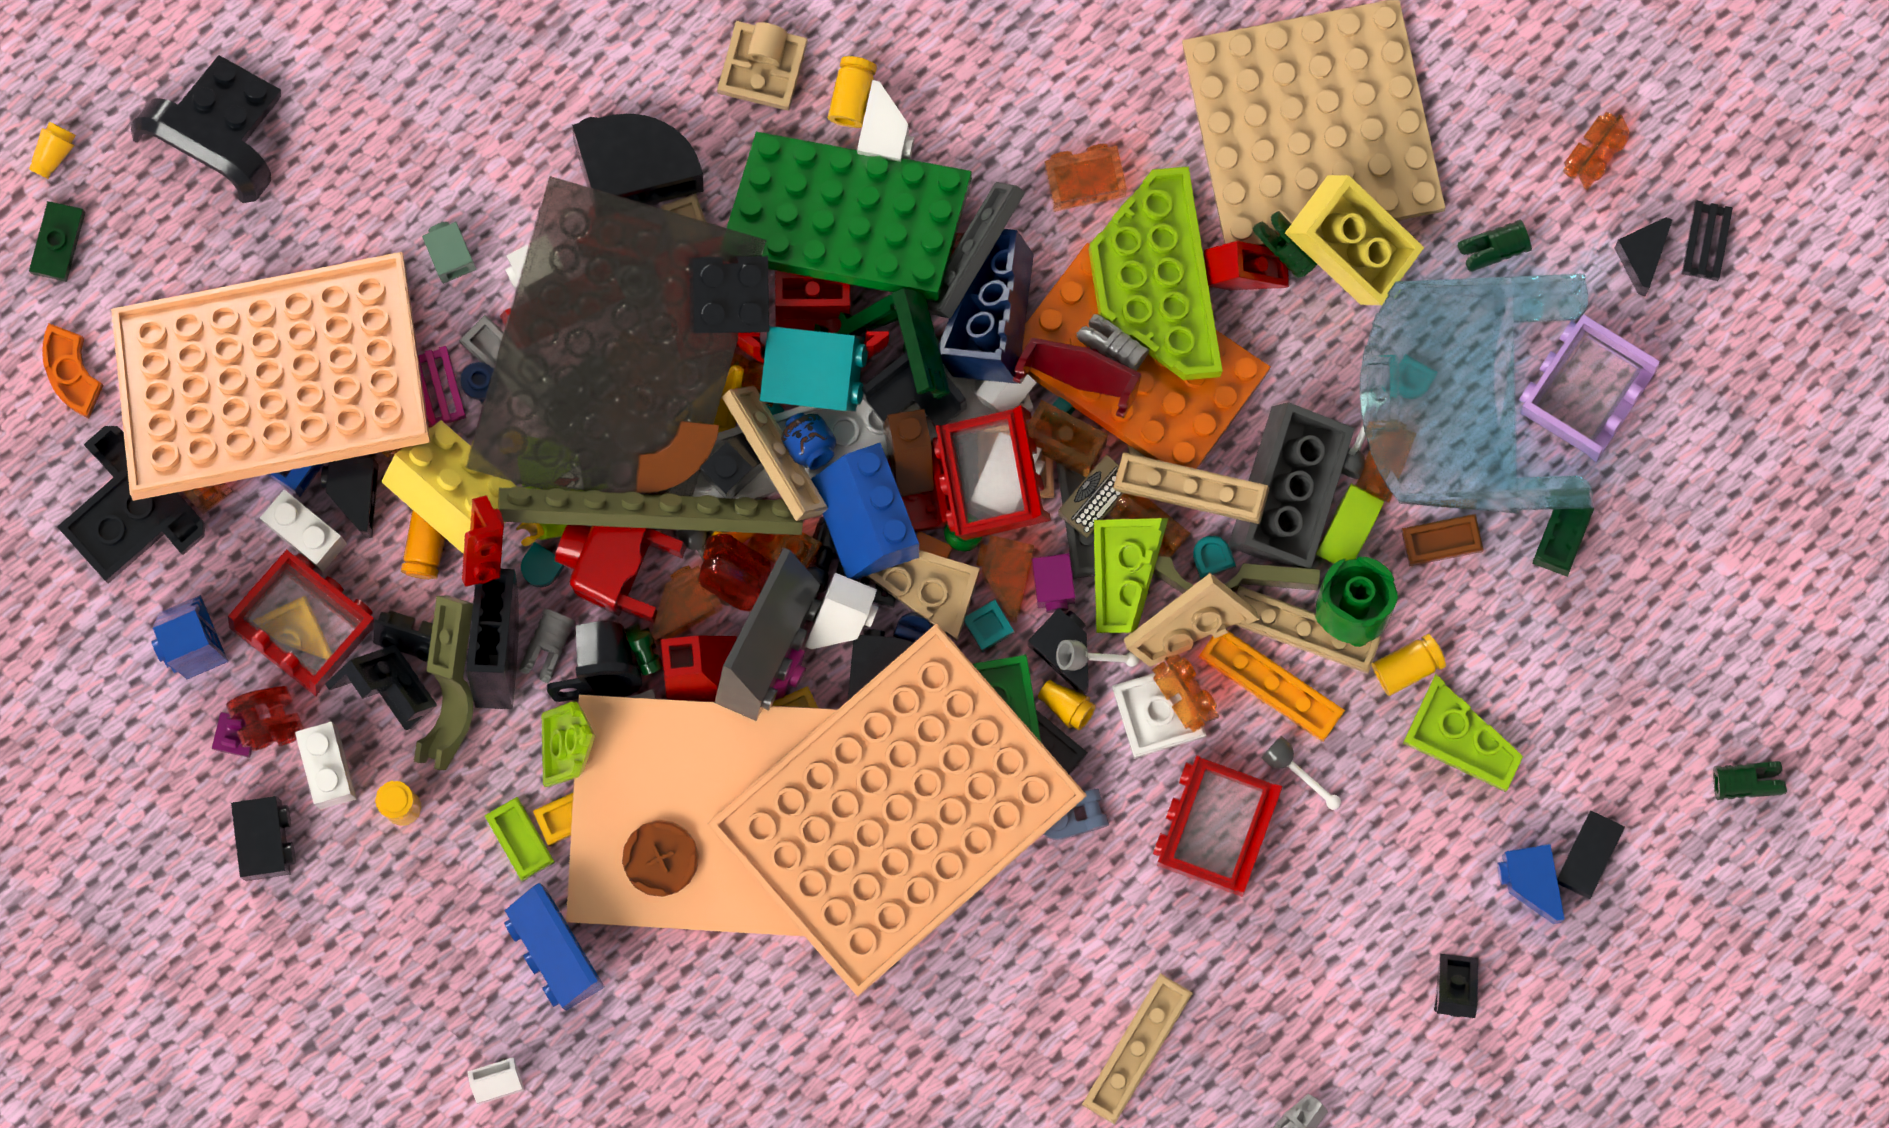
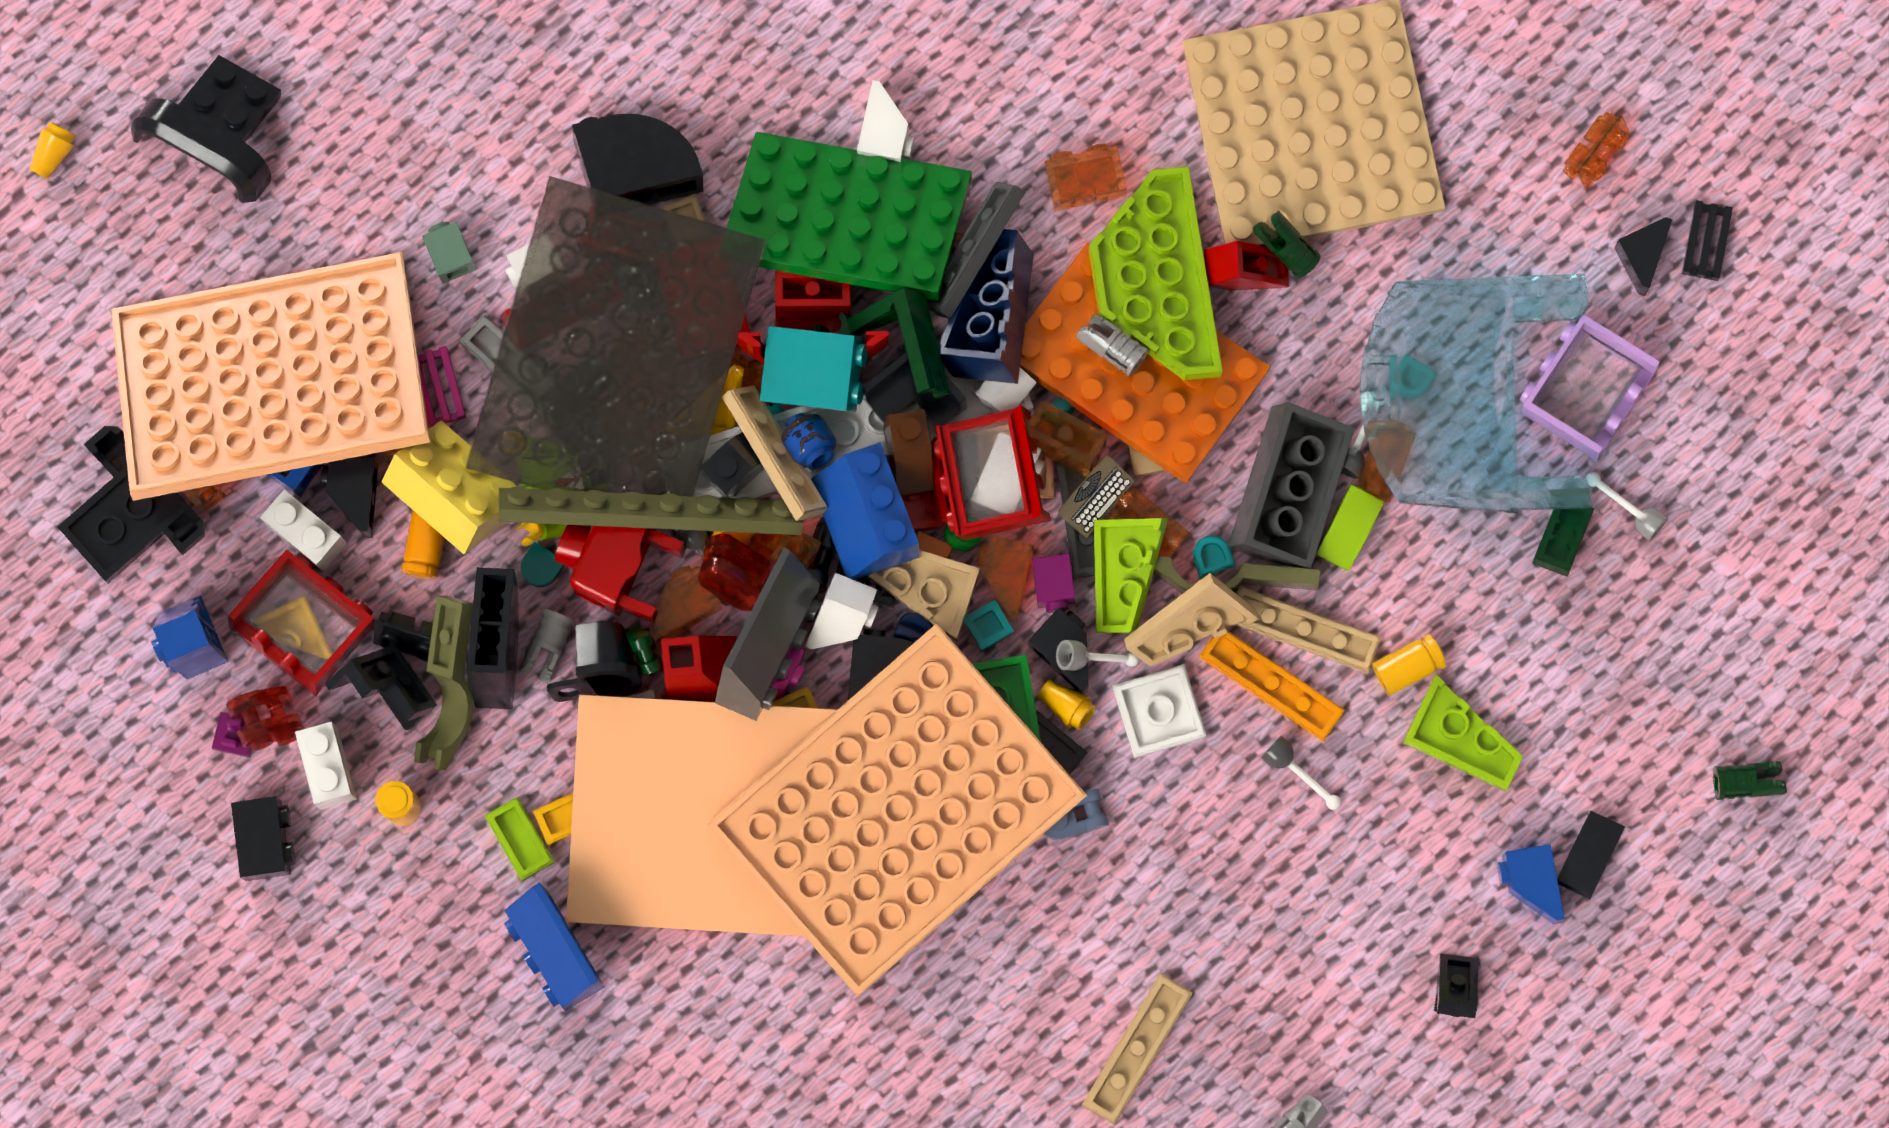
(57, 241): dark green plate -> none
(67, 372): orange tile -> none
(475, 380): dark blue plate -> none
(483, 543): red bracket -> none
(495, 1081): white piece -> none
(565, 743): lime tile -> none
(660, 858): dark orange tile -> none
(678, 459): dark orange tile -> none
(729, 295): black piece -> none
(762, 65): tan plate -> none
(851, 91): yellow piece -> none
(1081, 369): dark red piece -> none
(1191, 488): tan tile -> none
(1195, 702): clear orange hinge -> none
(1217, 825): window -> none
(1354, 239): light yellow brick -> none
(1356, 600): green brick -> none
(1442, 540): dark orange tile -> none
(1495, 245): dark green hinge -> none
(1647, 521): none -> hinge

